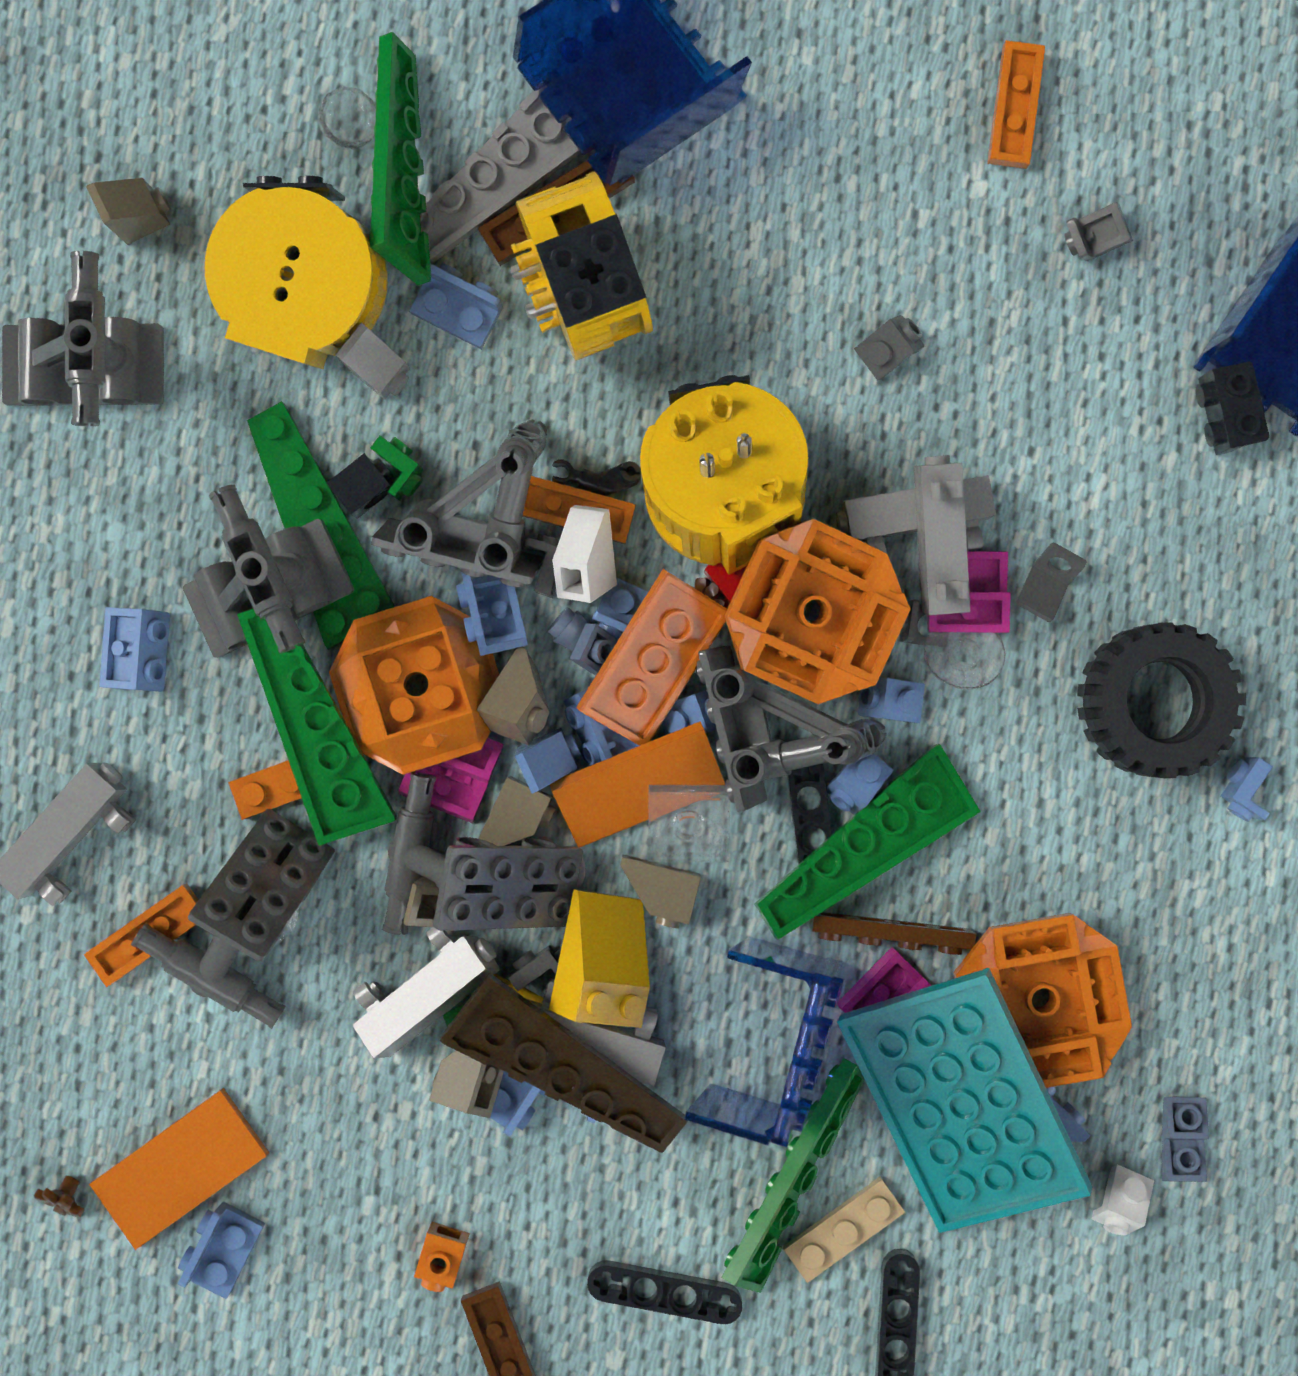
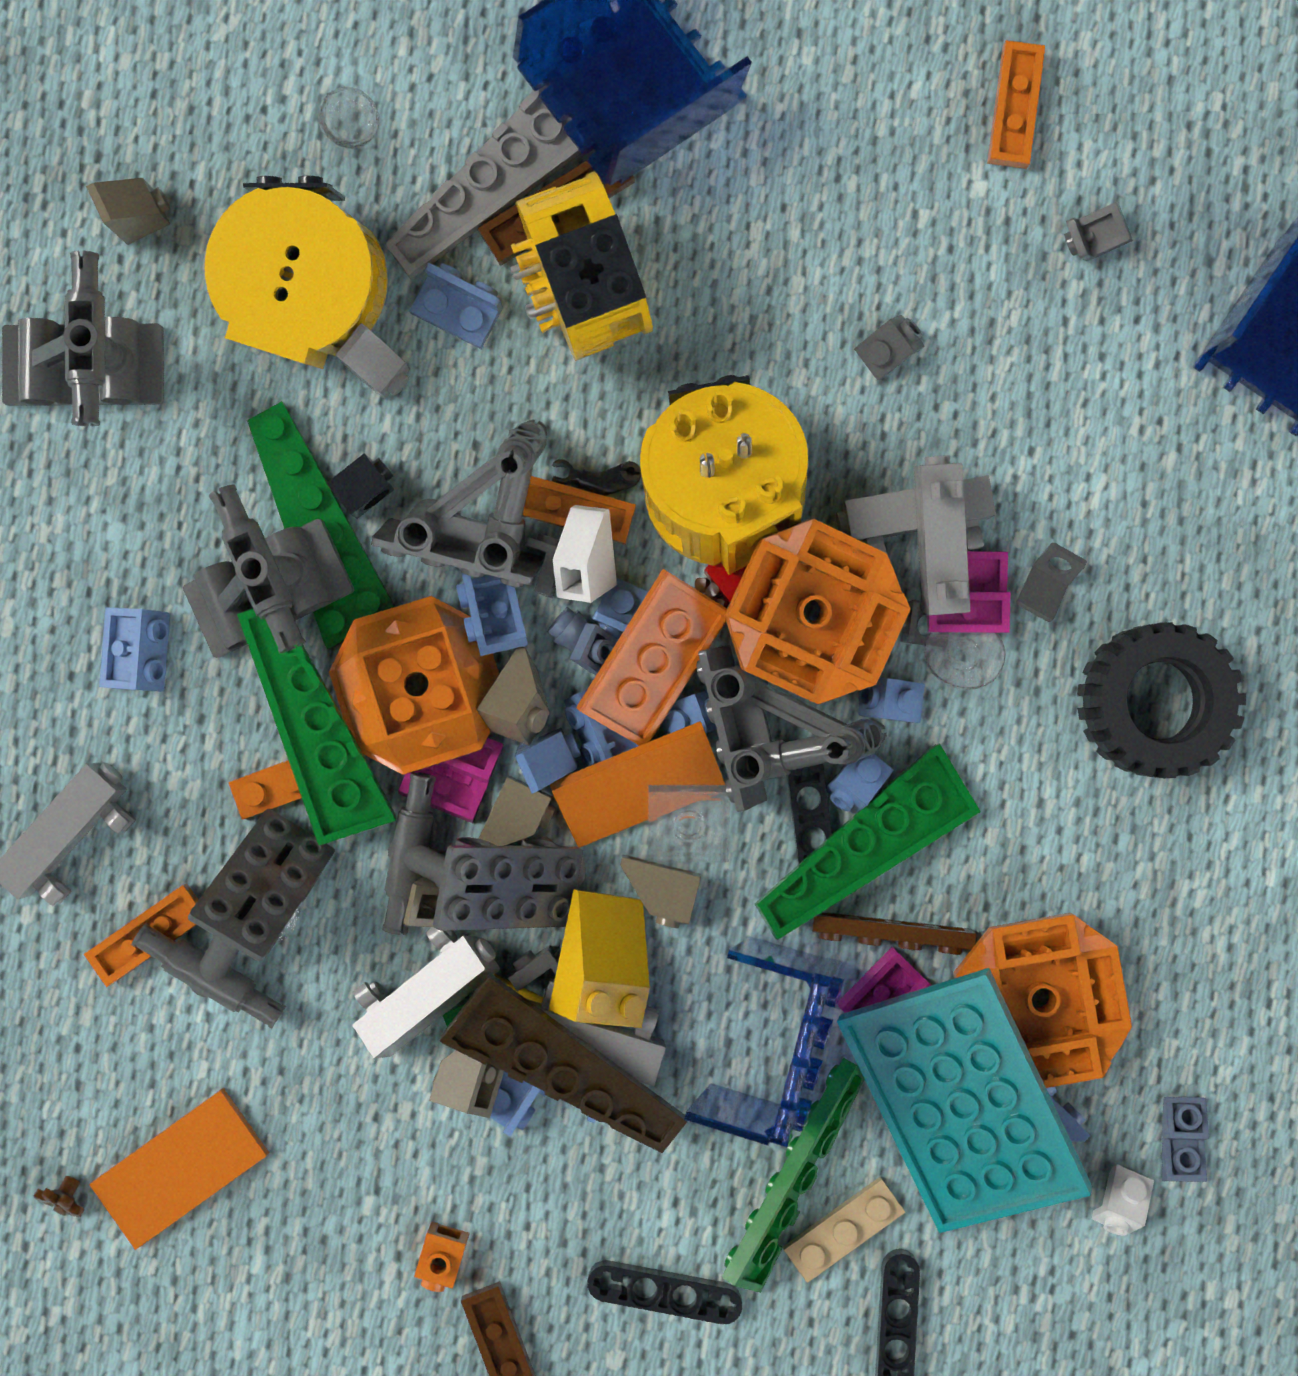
(221, 1251): medium blue bracket -> none
(397, 163): green wing -> none
(398, 456): green bracket -> none
(1232, 407): black bracket -> none
(1244, 782): medium blue bracket -> none

